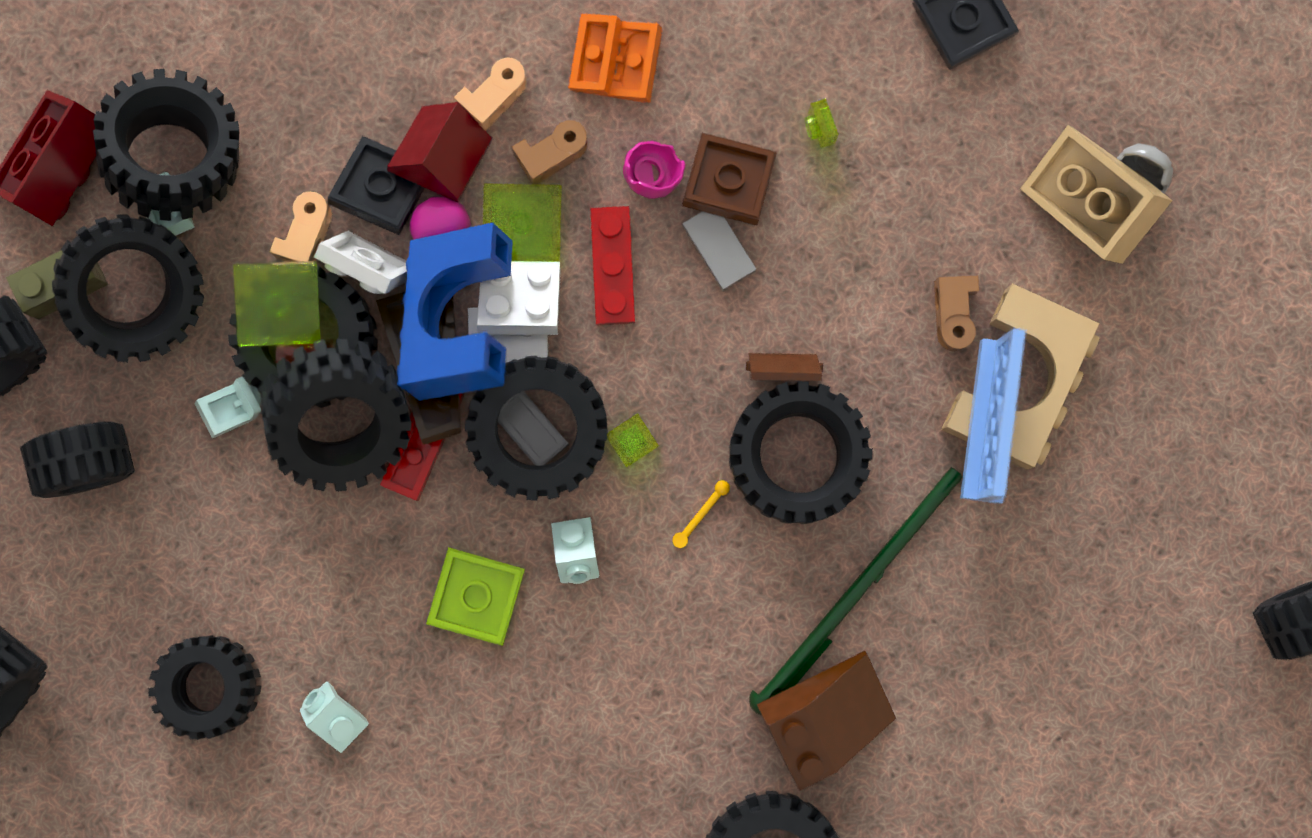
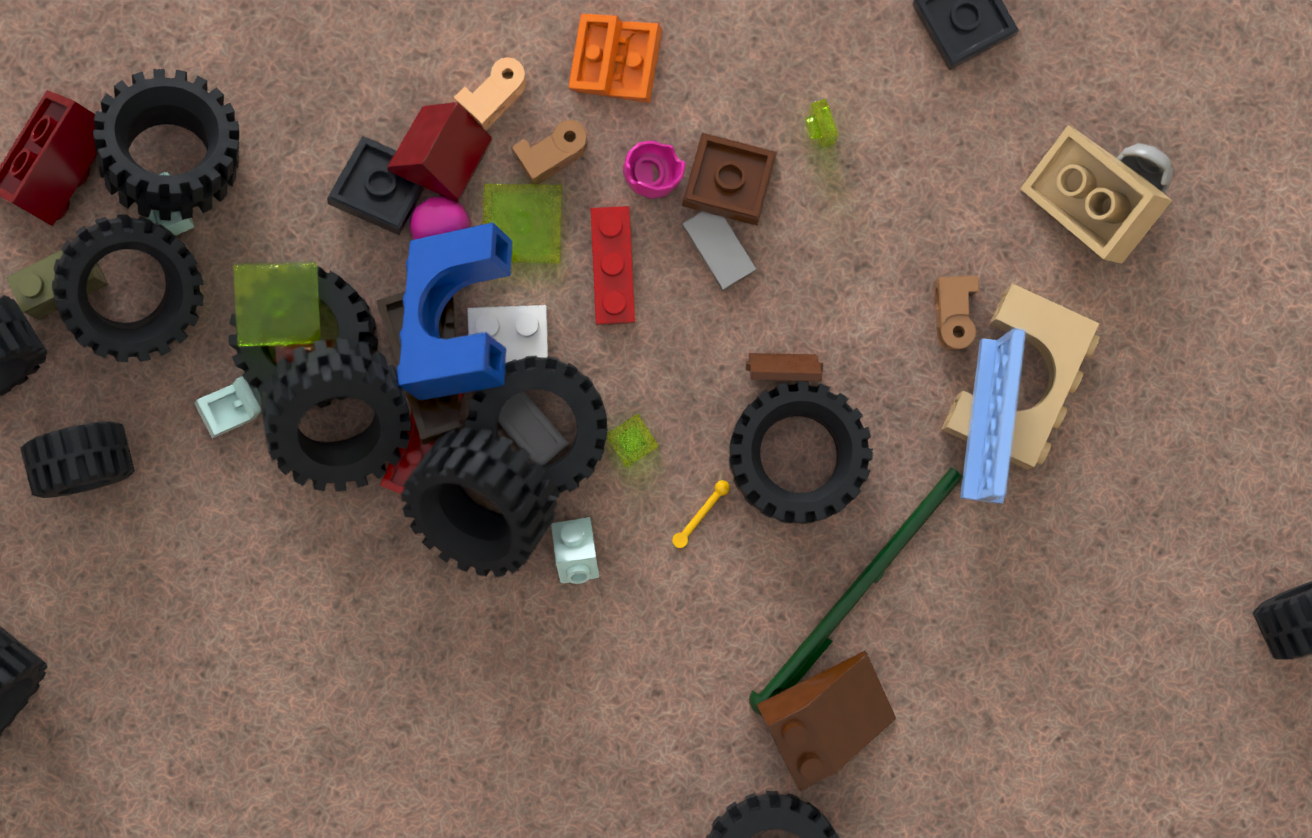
(171, 687): black tyre -> none
(306, 231): light nougat leg -> none
(332, 717): light aqua bracket -> none
(370, 264): white plate -> none
(464, 527): none -> black tyre
(475, 596): lime tile -> none
(521, 302): white plate -> none

